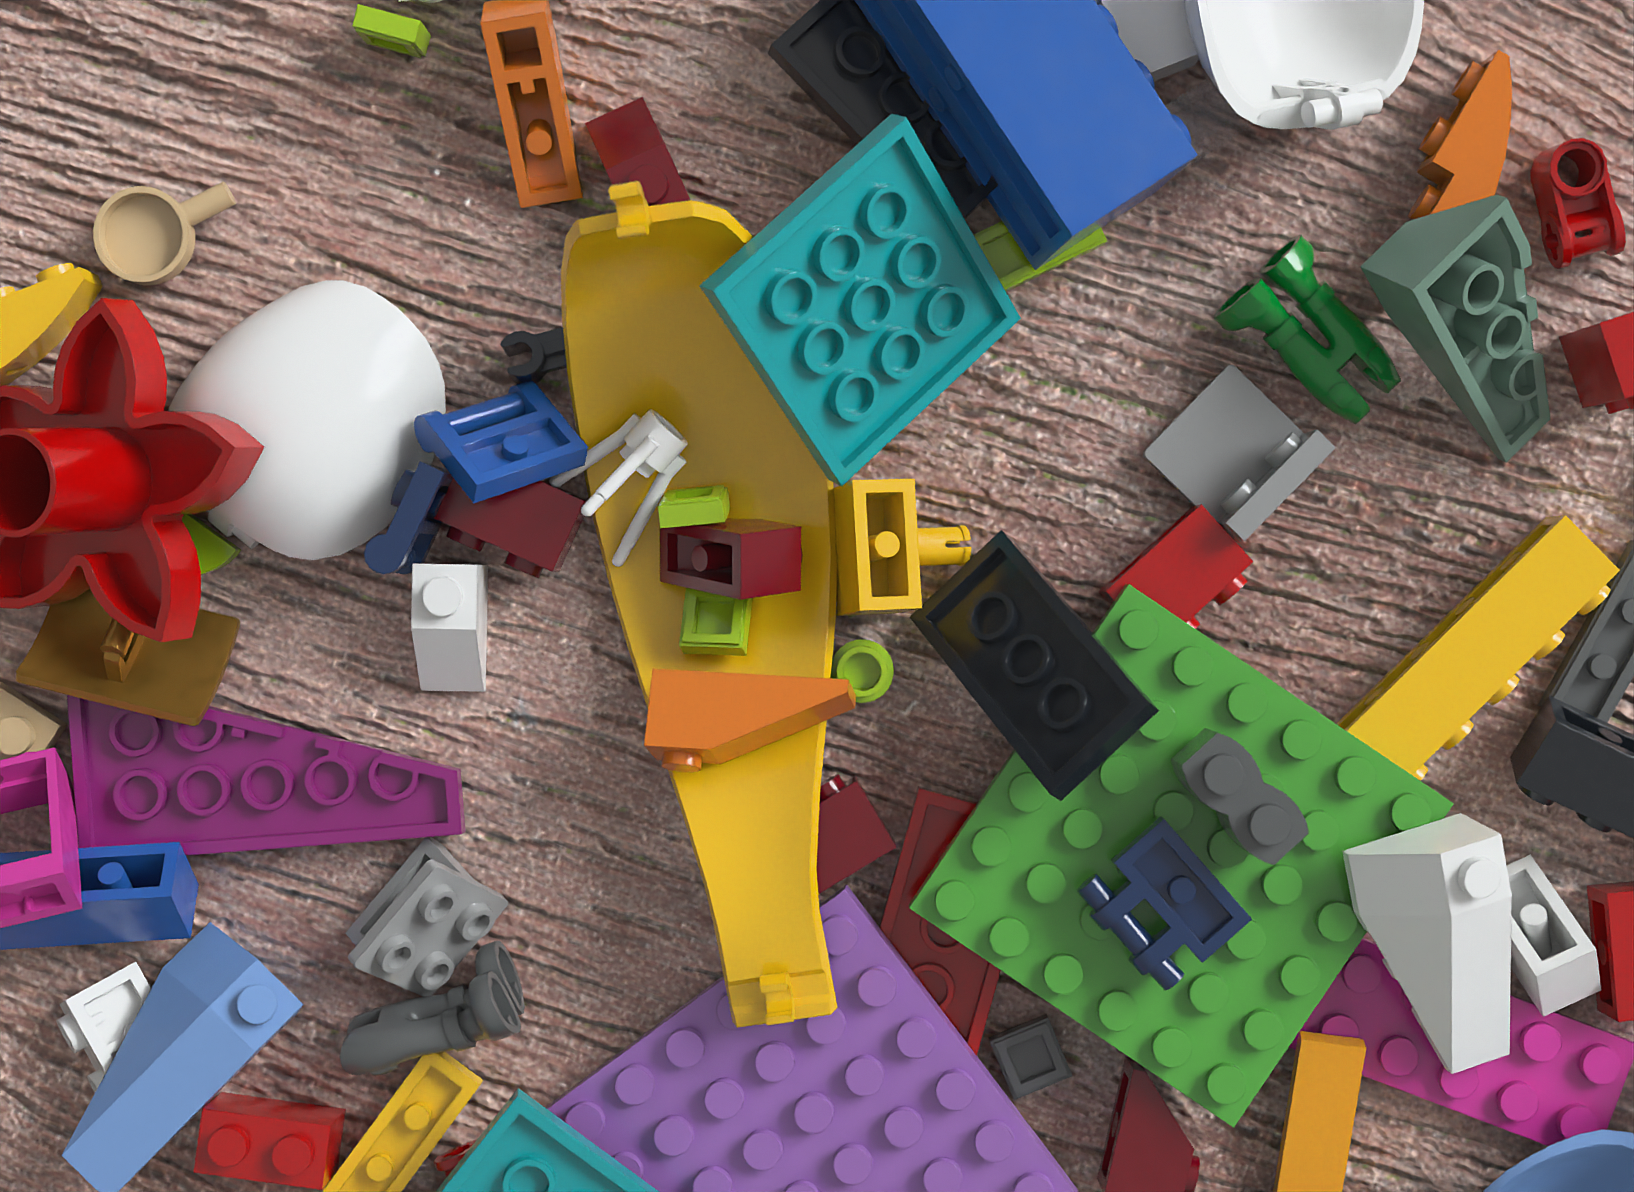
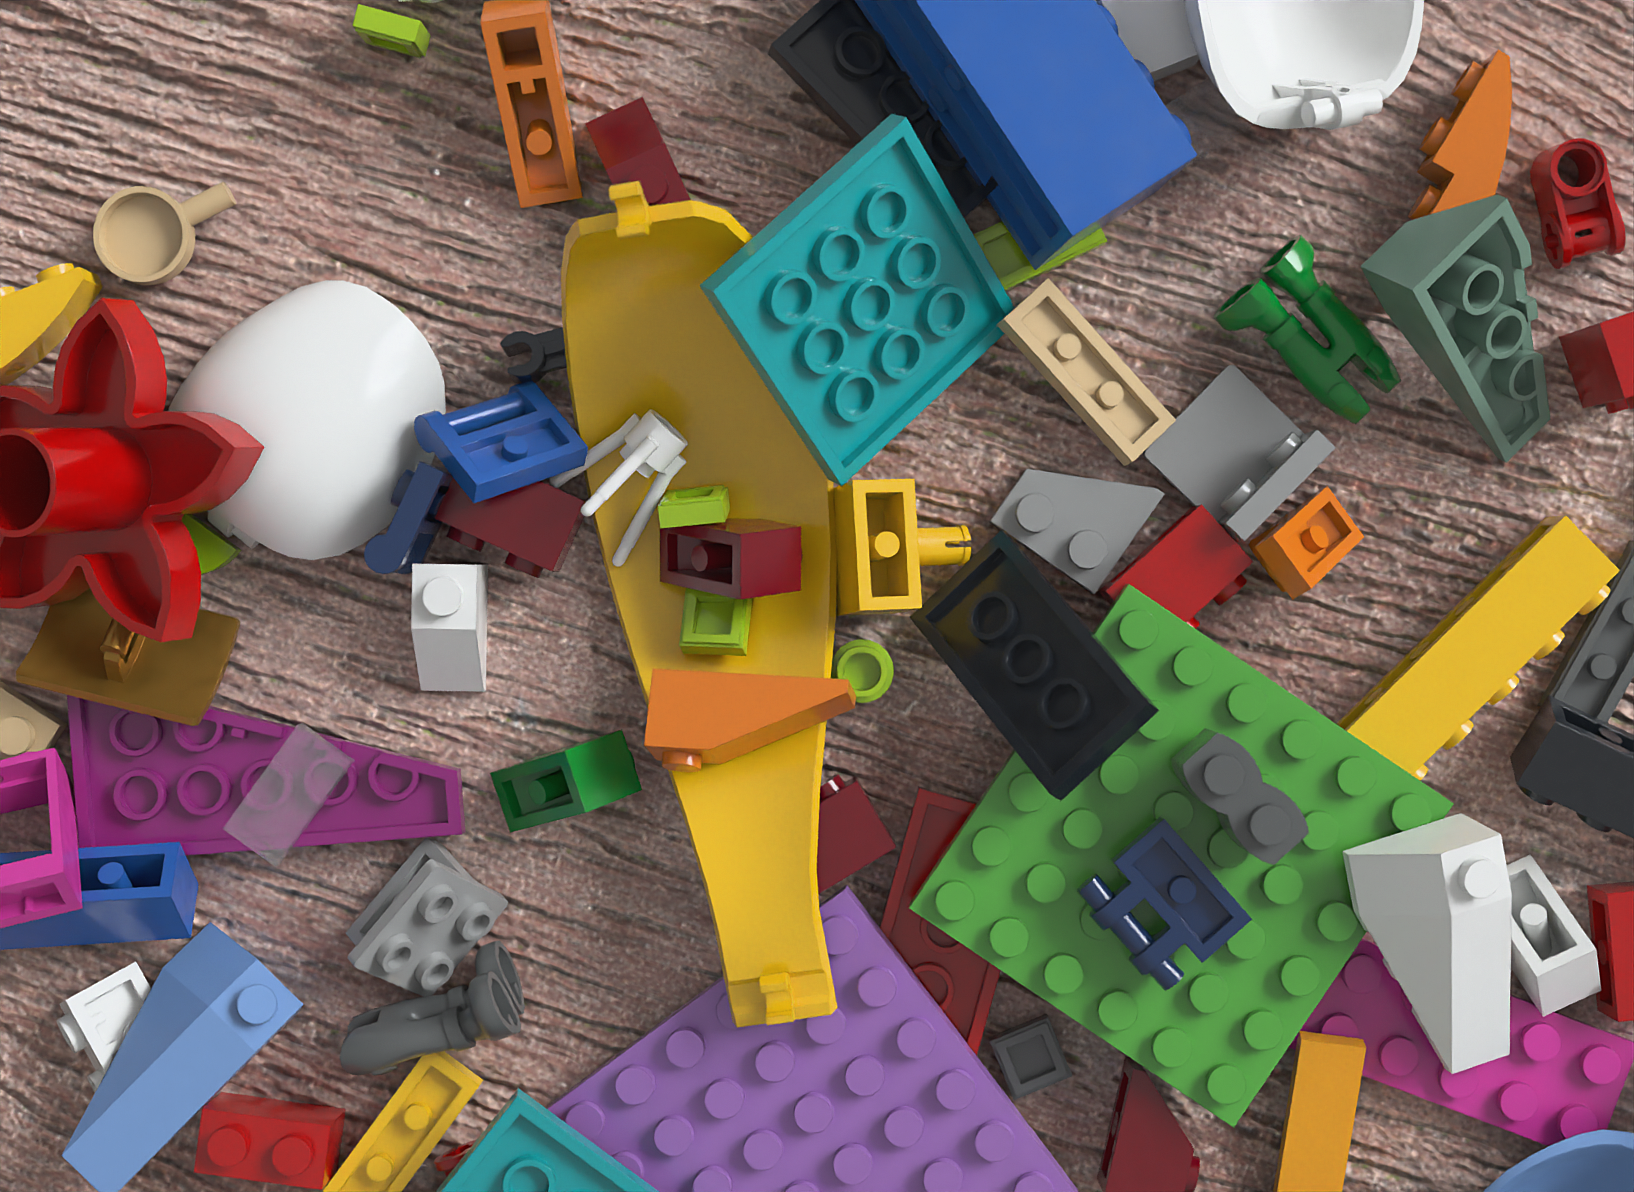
(288, 794): none -> clear tile
(566, 781): none -> green slope
(1075, 521): none -> light grey wing
(1086, 372): none -> tan plate
(1306, 543): none -> orange slope

